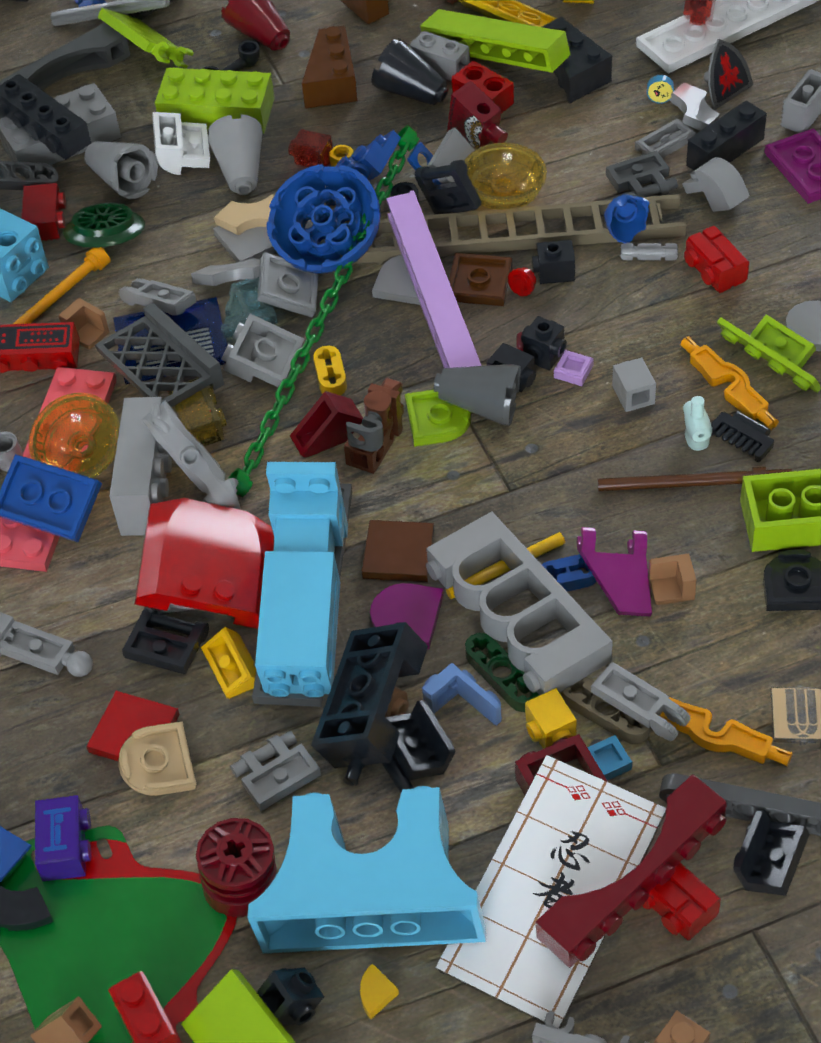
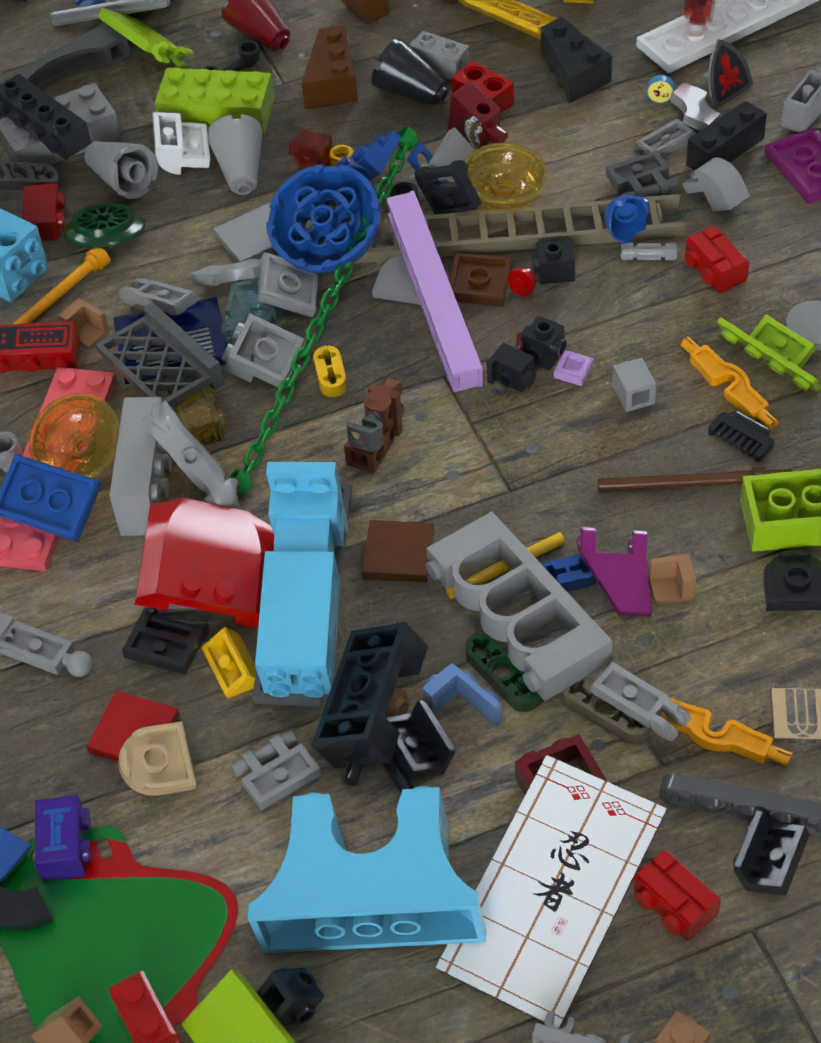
(231, 882): dark red wheel -> none
(243, 216): tan tile -> none
(325, 424): dark red slope -> none
(376, 991): yellow tile -> none
(410, 604): magenta tile -> none
(434, 419): lime tile -> none
(481, 390): dark grey cone -> none
(502, 40): lime brick -> none
(549, 719): yellow brick -> none
(581, 920): dark red arch -> none
(611, 757): dark azure plate -> none
(697, 424): light aqua piece -> none

